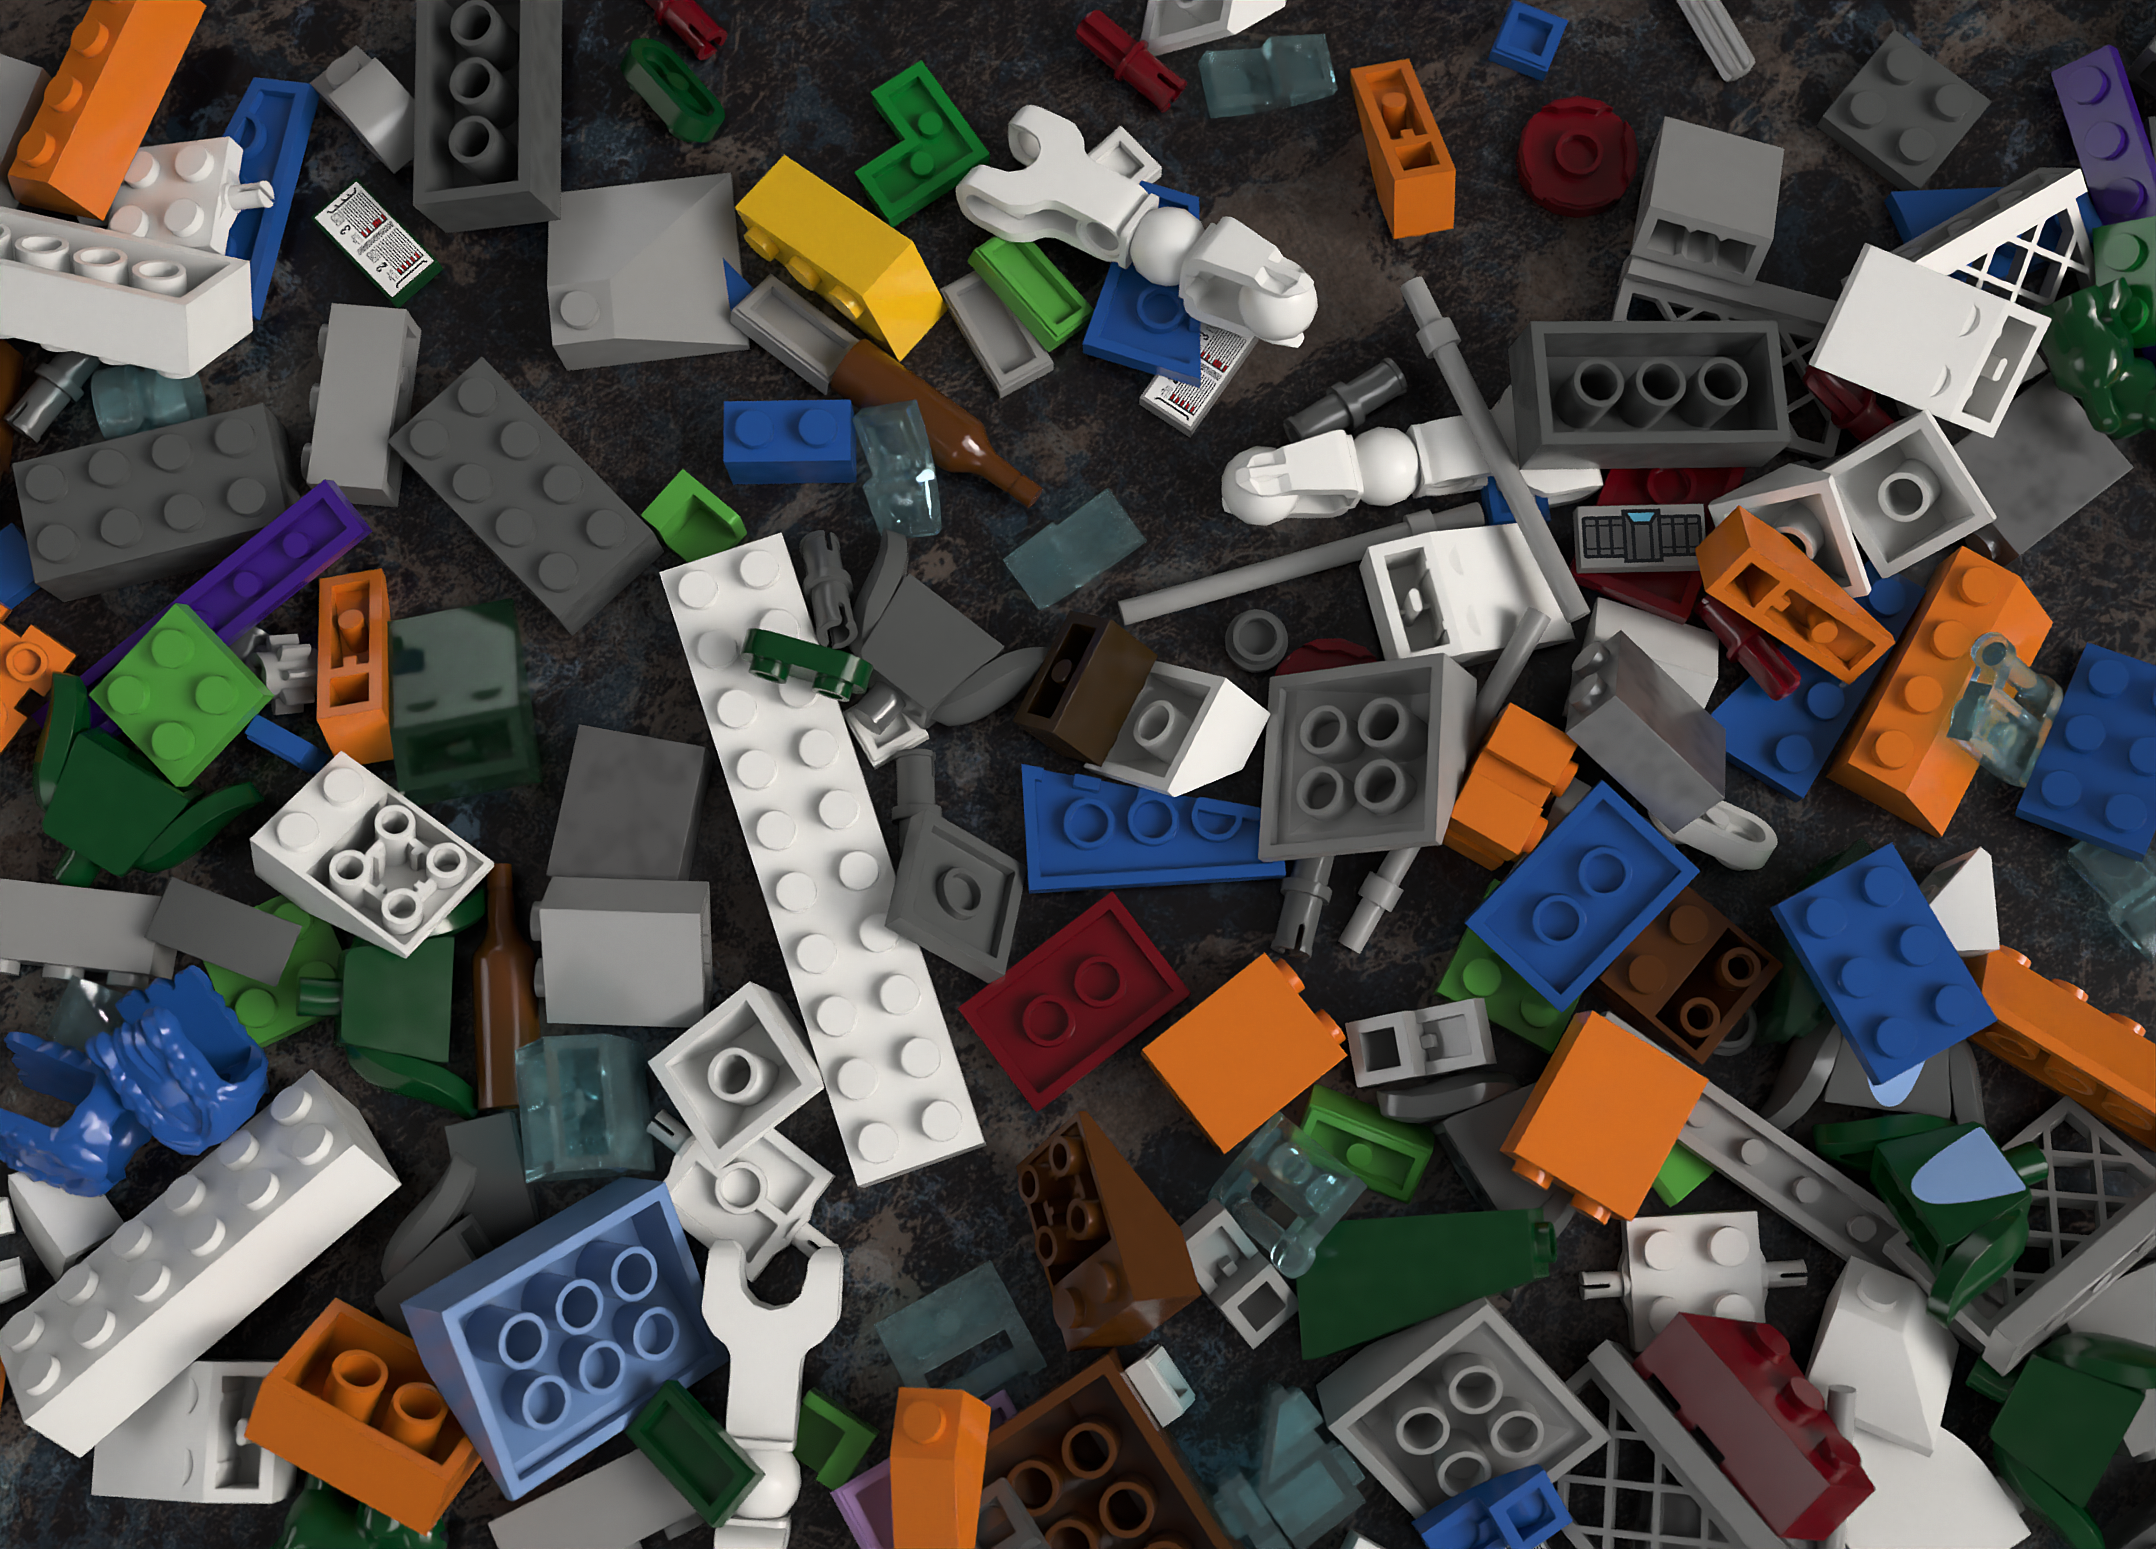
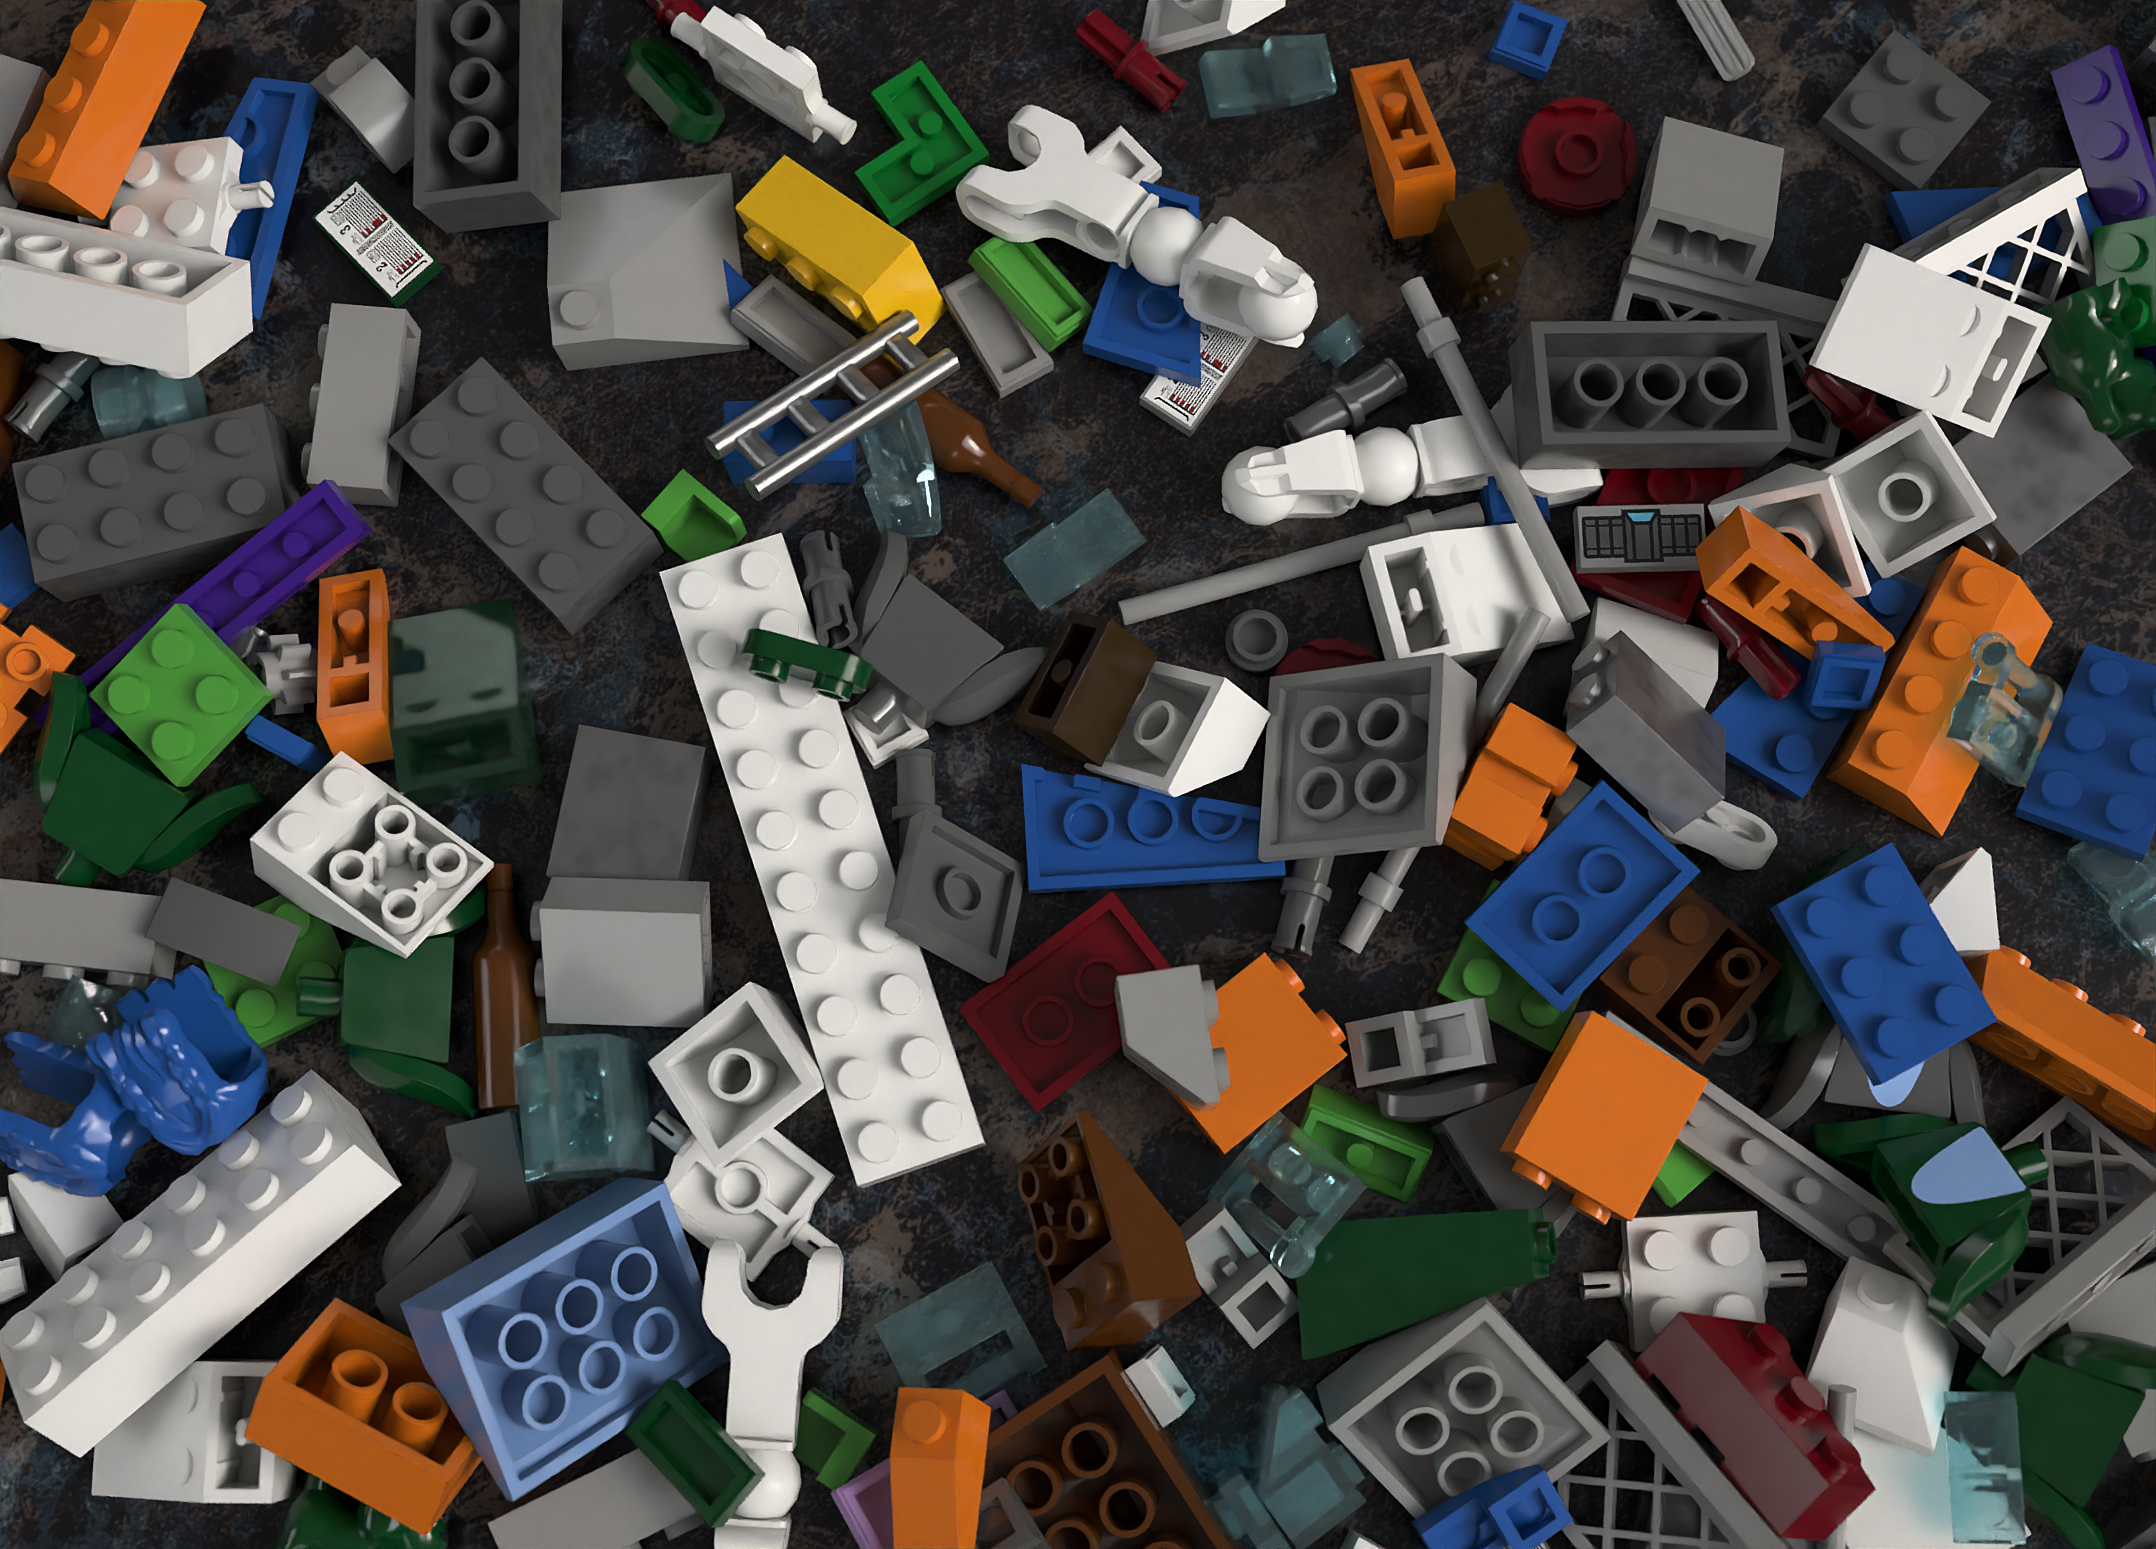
(763, 73): none -> white plate
(822, 435): none -> flat silver bar
(1167, 1033): none -> light grey slope
(1338, 341): none -> clear light blue plate
(1479, 249): none -> dark brown brick
(1843, 675): none -> blue tile
(1984, 1468): none -> clear light blue slope

